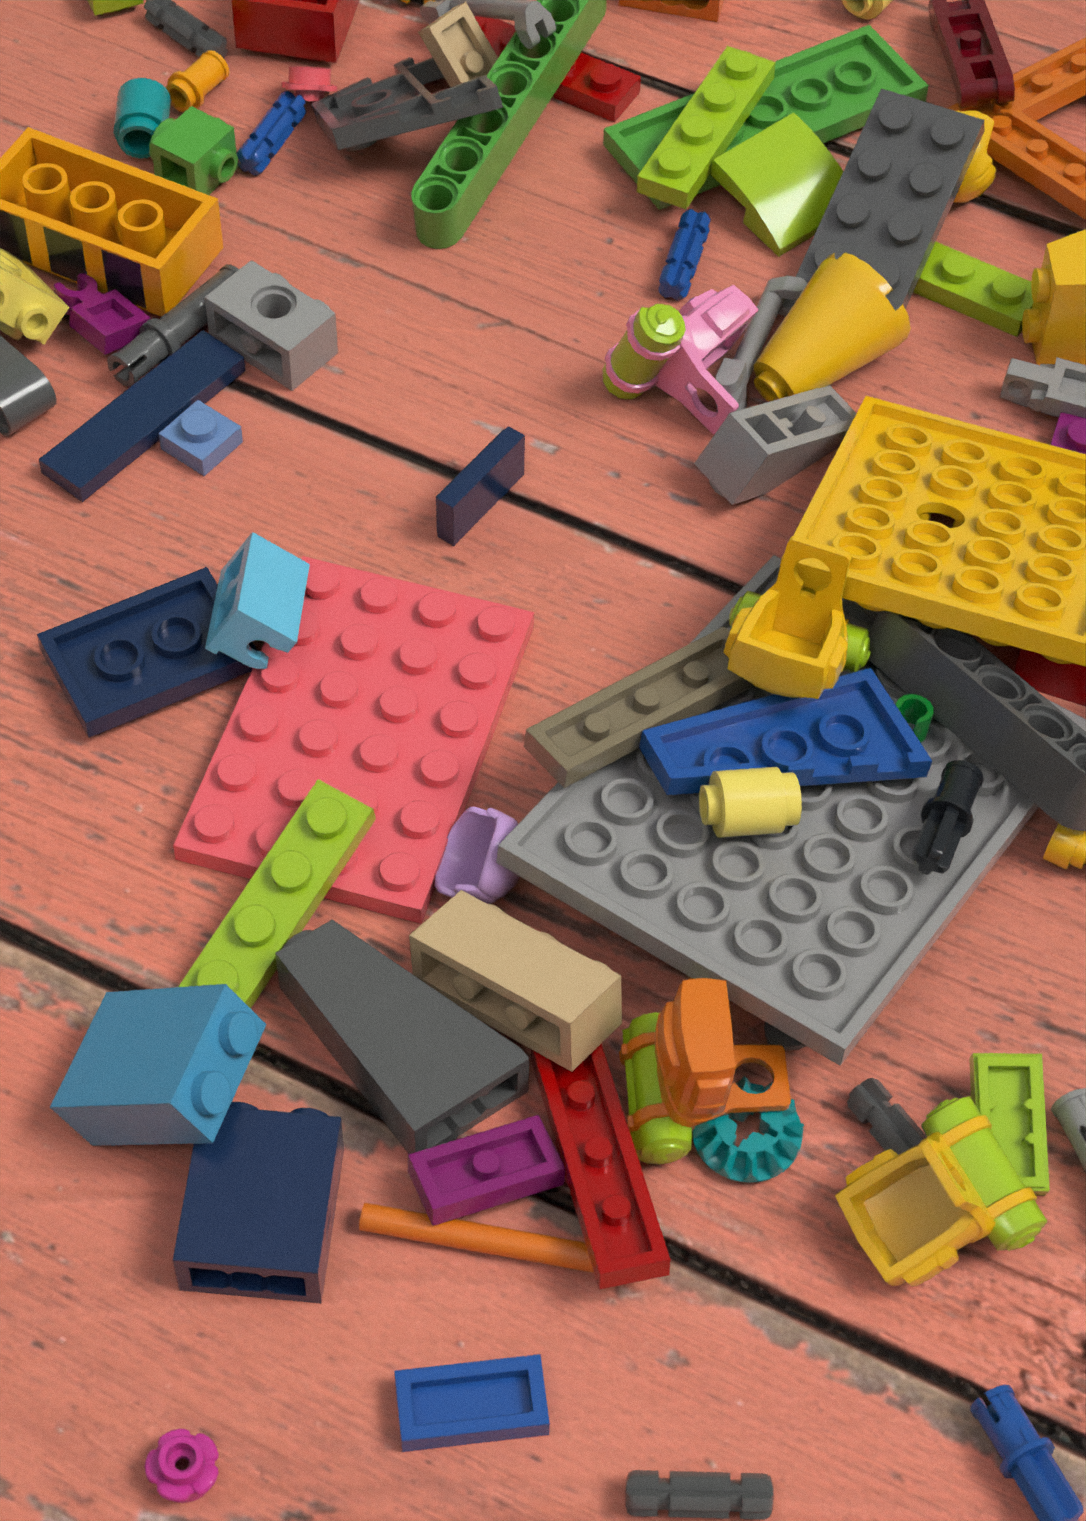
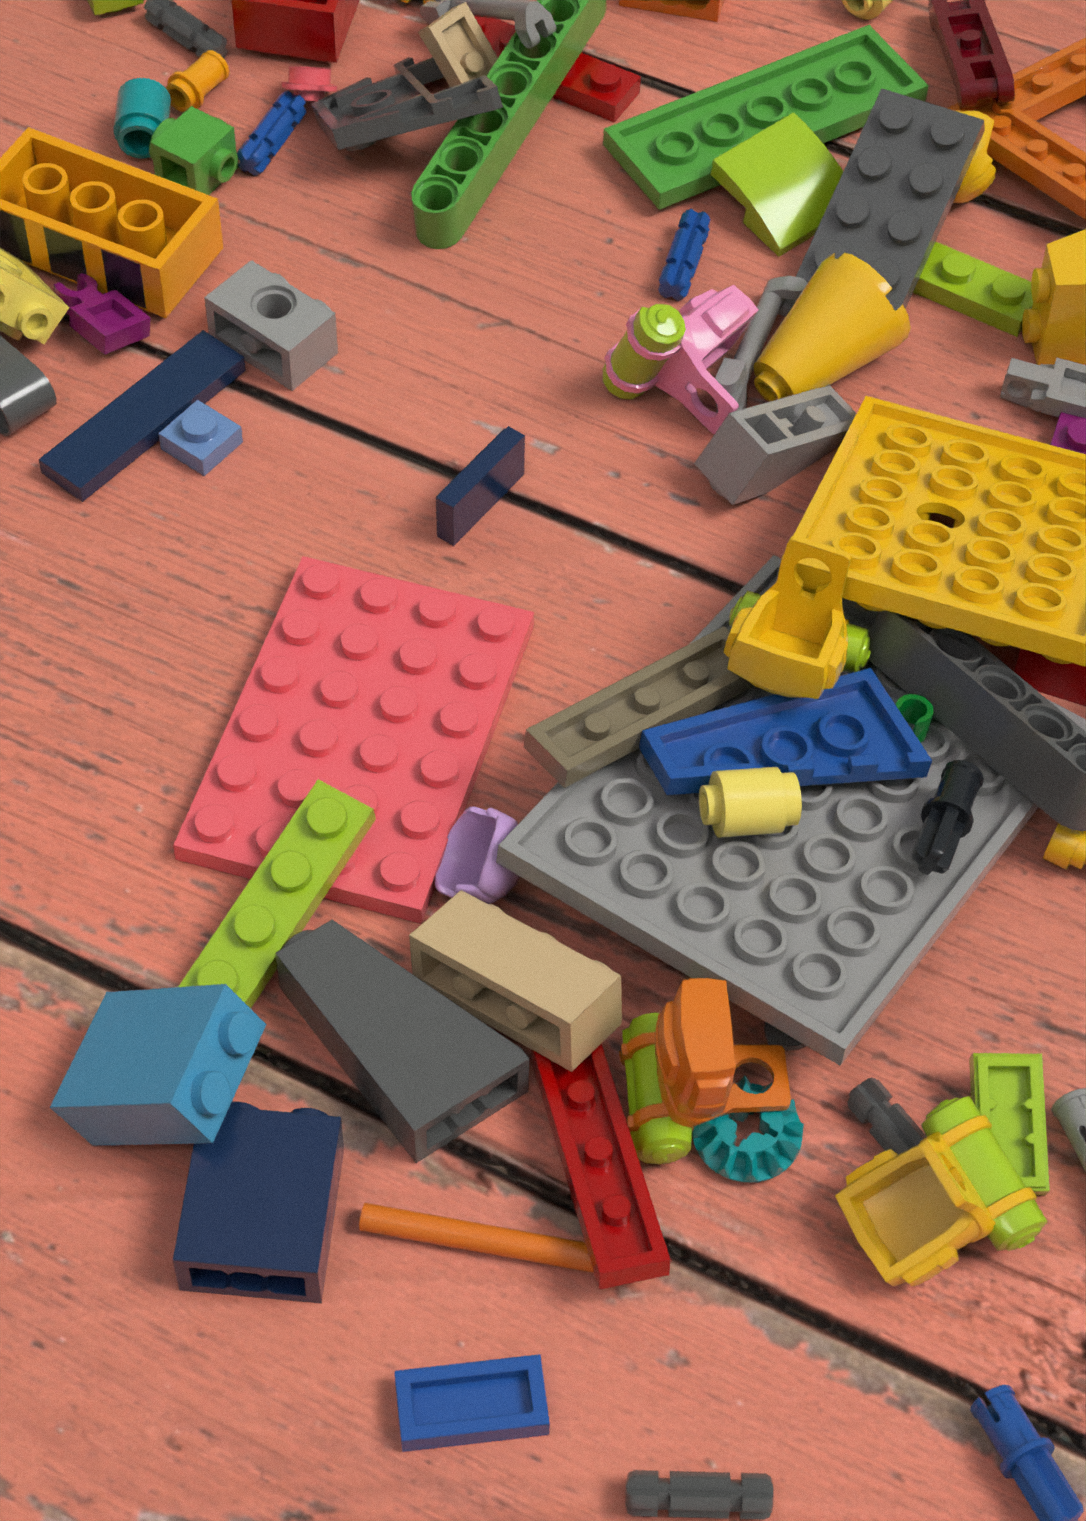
(139, 653): dark blue plate -> none
(165, 335): dark grey pin -> none
(186, 1484): dark pink plate -> none
(258, 600): medium azure hinge -> none
(486, 1169): magenta plate -> none
(705, 127): lime plate -> none

